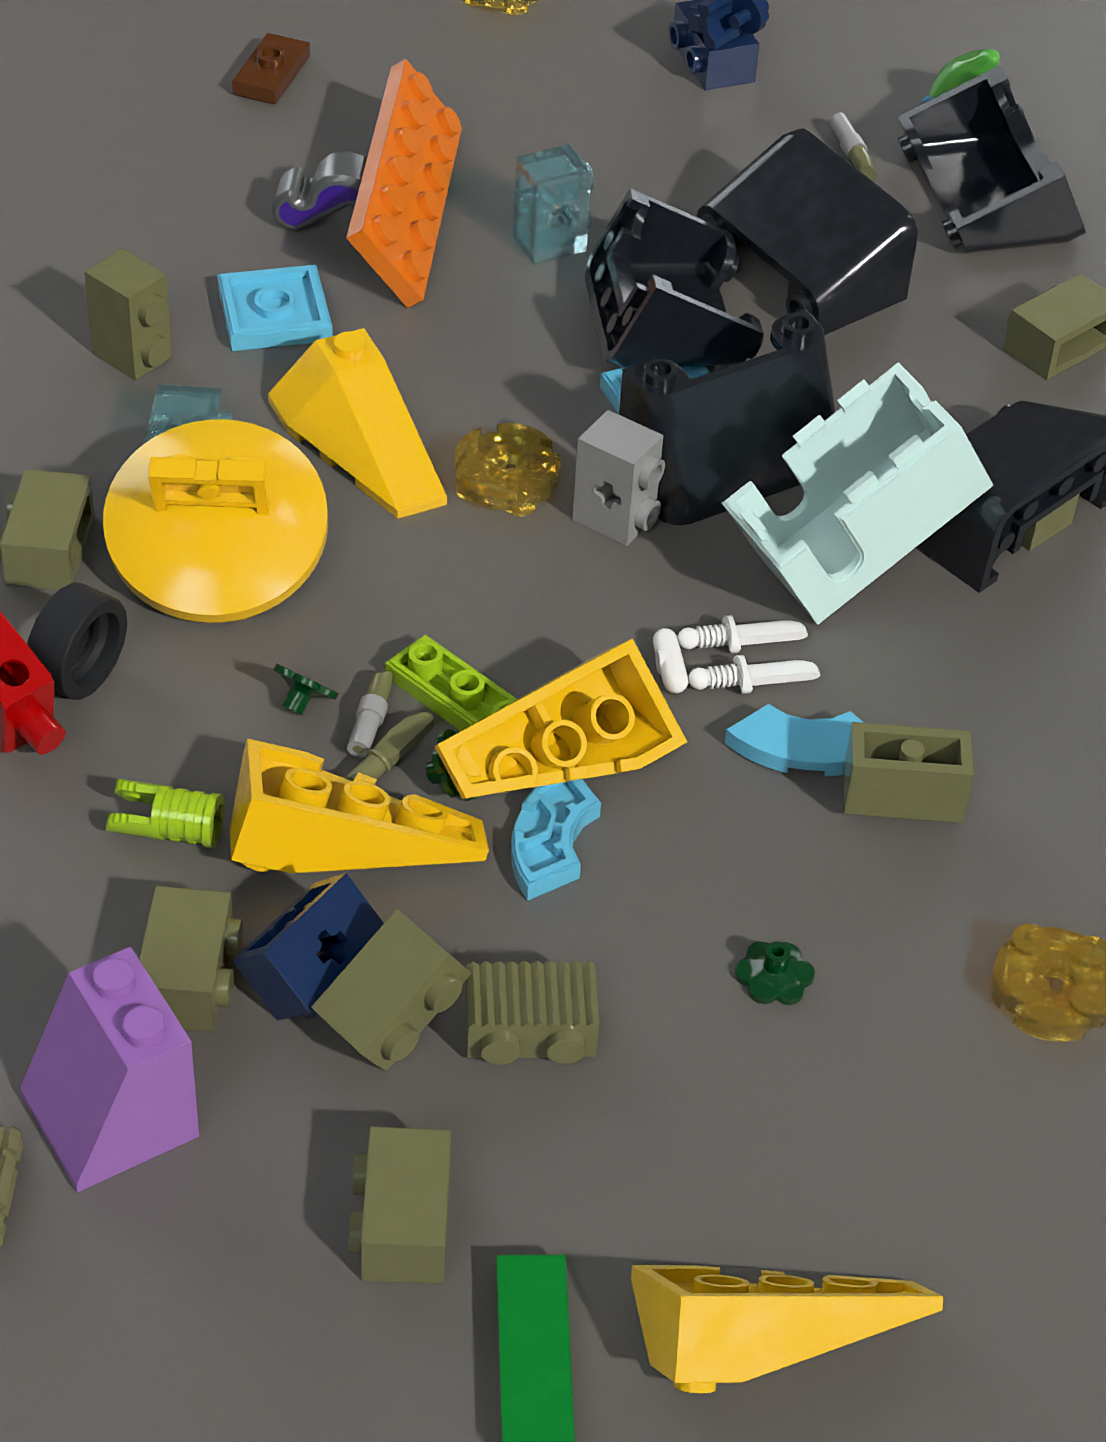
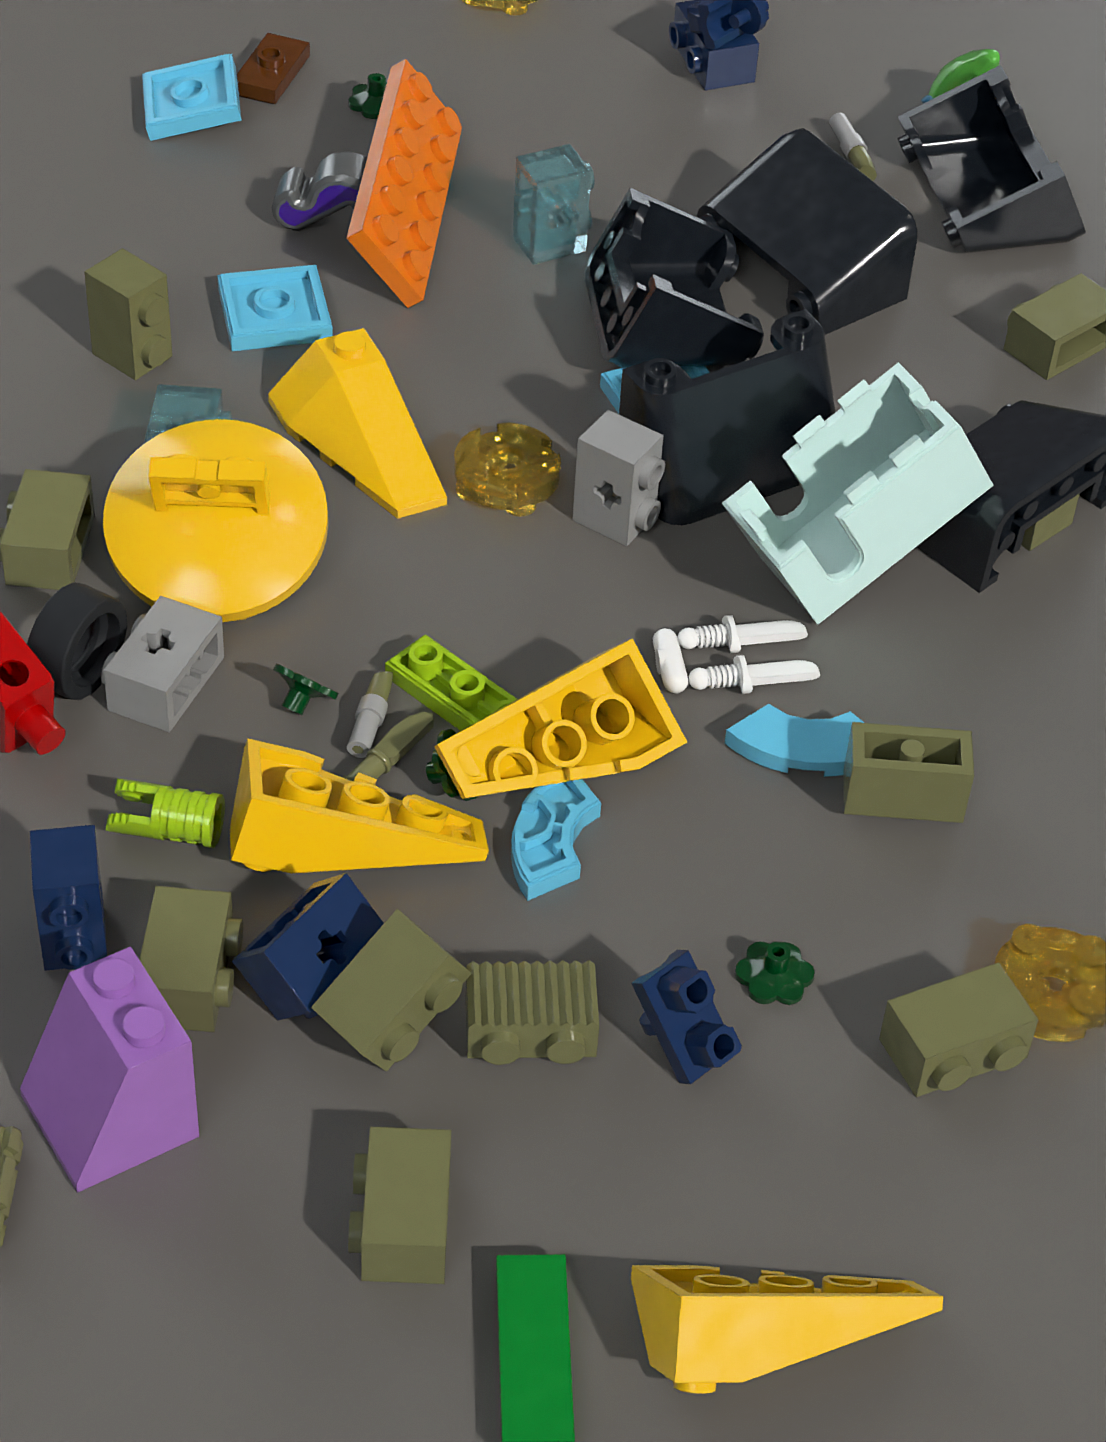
(68, 896): none -> dark blue brick
(163, 663): none -> light grey brick
(191, 97): none -> medium azure tile
(369, 96): none -> dark green plant
(684, 1017): none -> dark blue hips
(958, 1030): none -> olive brick

